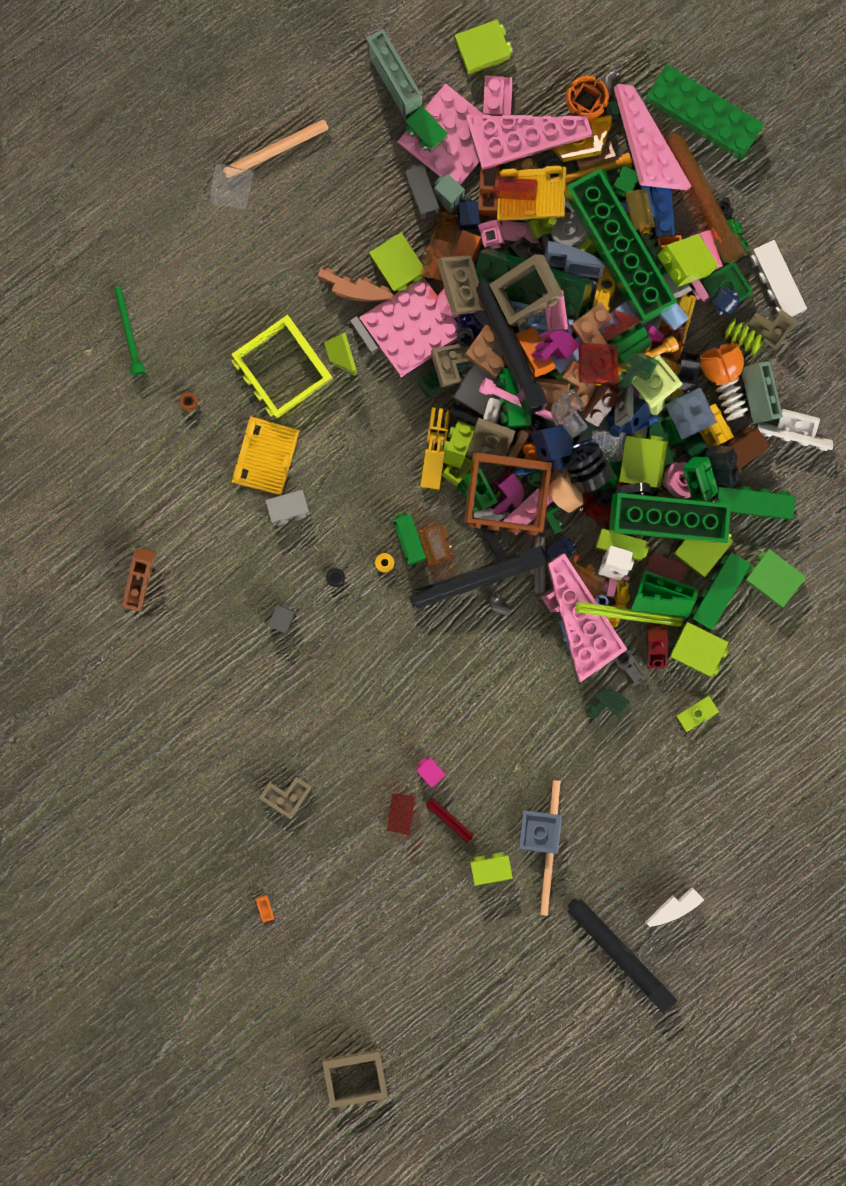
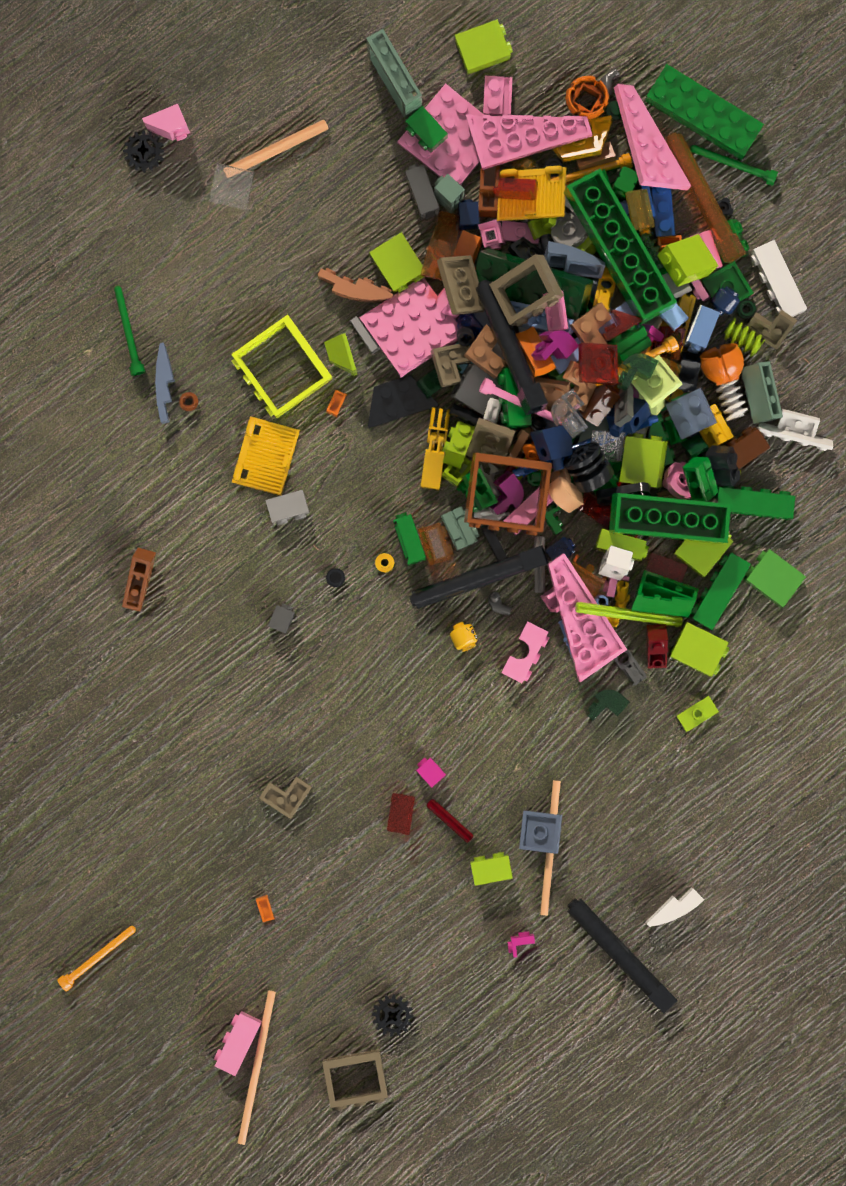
(67, 980): none -> light orange piece
(136, 151): none -> black gear
(163, 376): none -> sand blue slope
(168, 123): none -> bright pink slope
(237, 1043): none -> bright pink brick
(256, 1067): none -> light nougat piece
(336, 403): none -> orange piece
(387, 1008): none -> black gear
(397, 400): none -> black wing
(458, 530): none -> sand green brick
(463, 636): none -> yellow head
(490, 478): none -> light grey bar
(519, 668): none -> bright pink arch
(522, 939): none -> dark pink bracket
(701, 329): none -> medium blue piece
(748, 303): none -> dark green plate
(768, 176): none -> green piece

